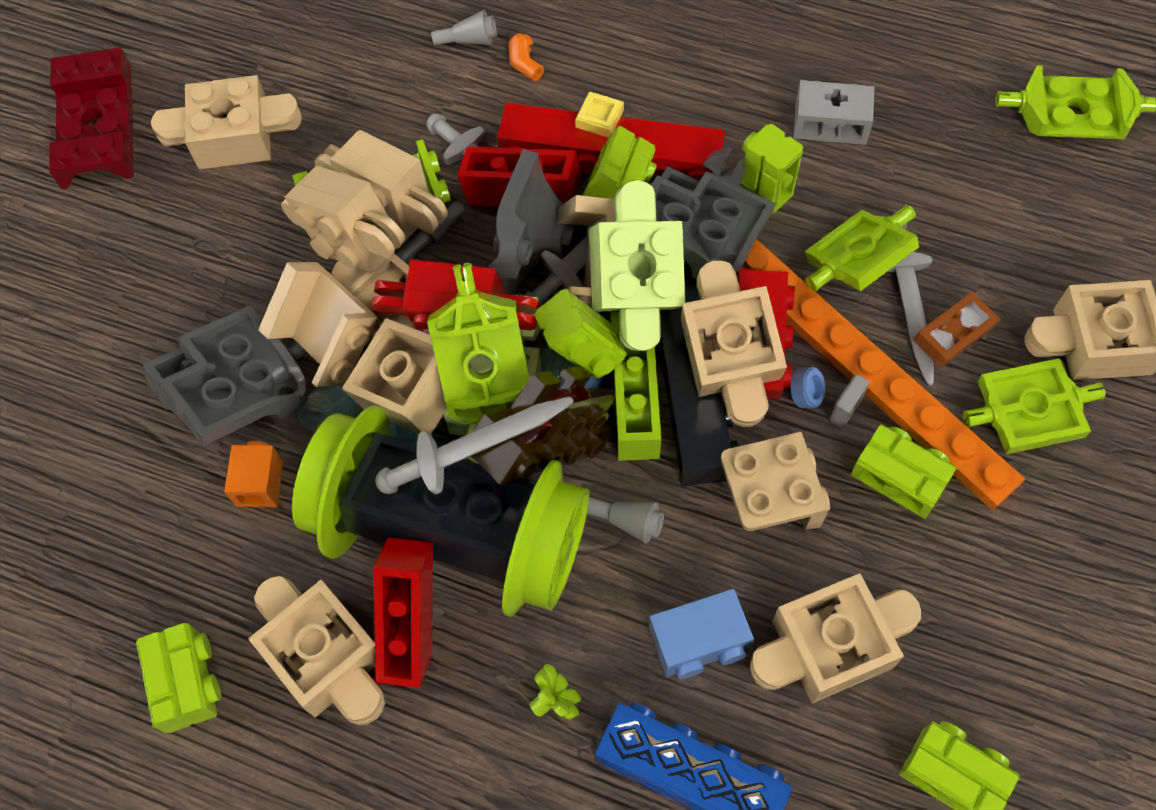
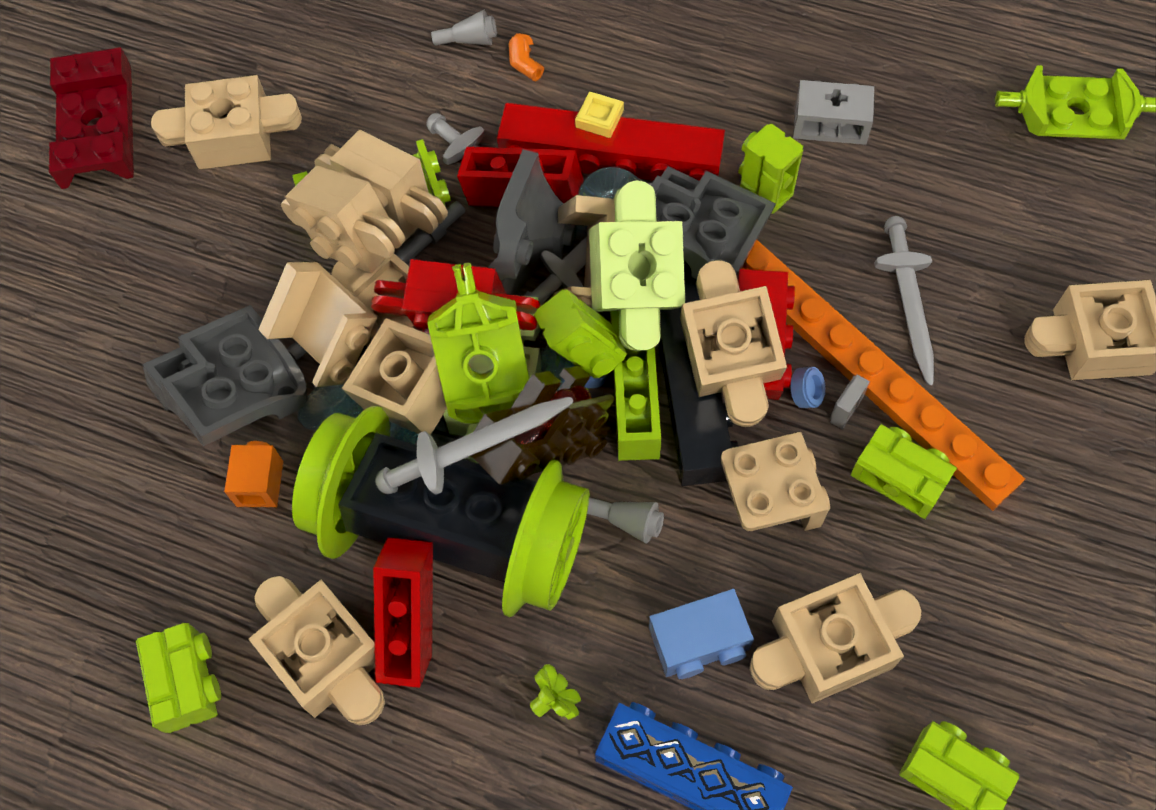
(621, 162): lime brick -> none
(716, 163): flat silver bar -> none
(862, 249): lime plate -> none
(956, 329): dark orange piece -> none
(1033, 406): lime plate -> none

